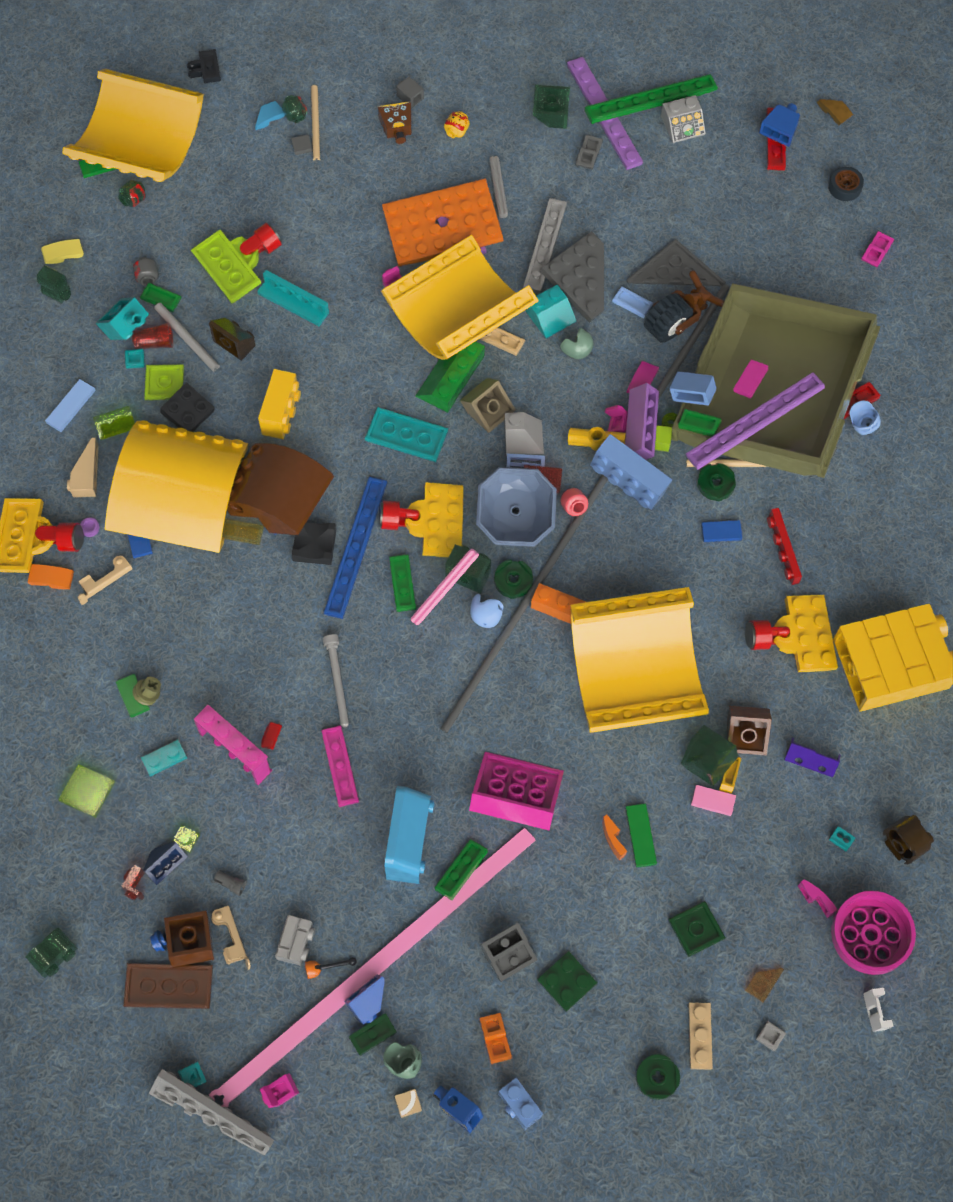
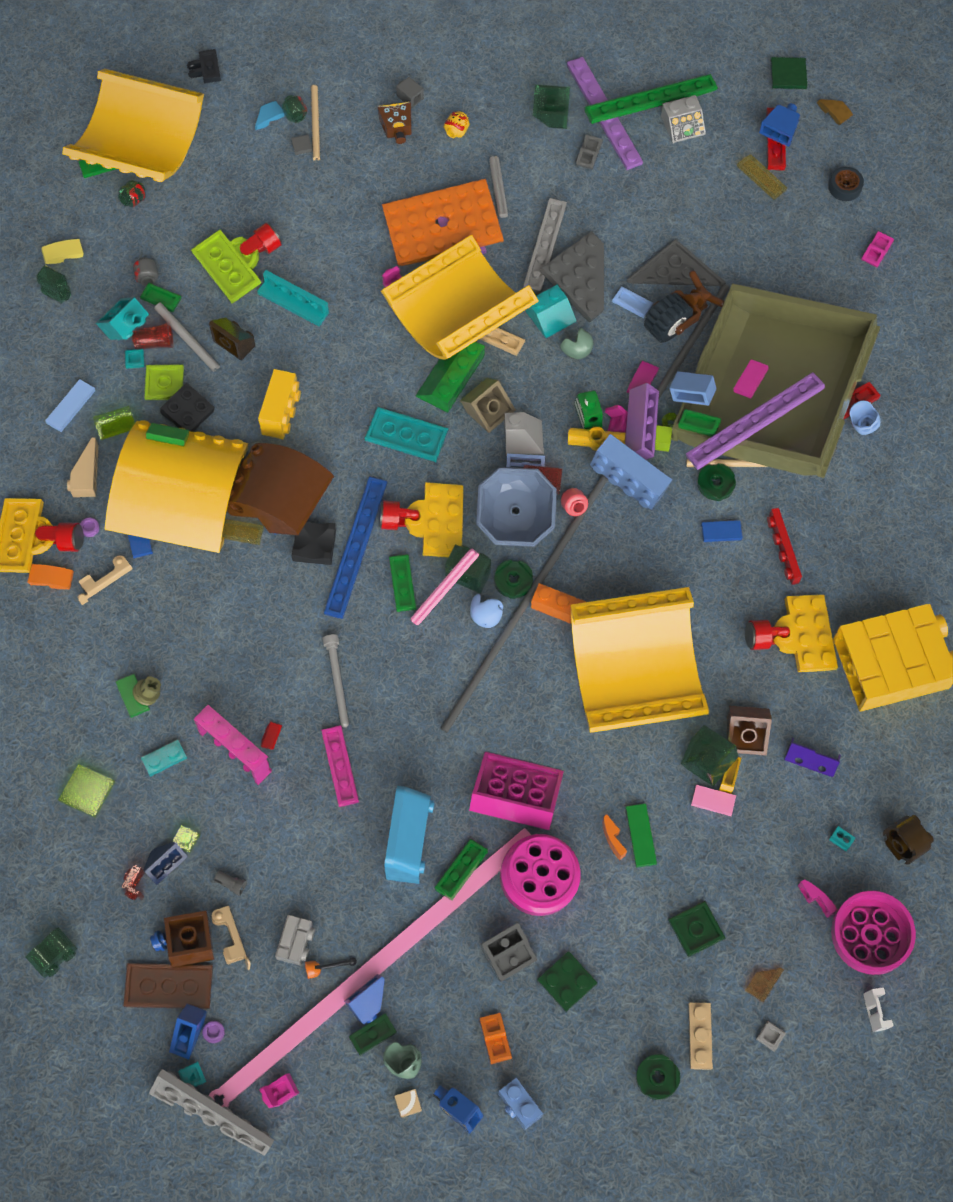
(167, 434): none -> green tile
(187, 1031): none -> blue slope
(213, 1032): none -> medium lavender tile
(537, 902): none -> dark pink wheel
(589, 407): none -> green torso
(762, 176): none -> clear yellow tile
(788, 73): none -> dark green tile

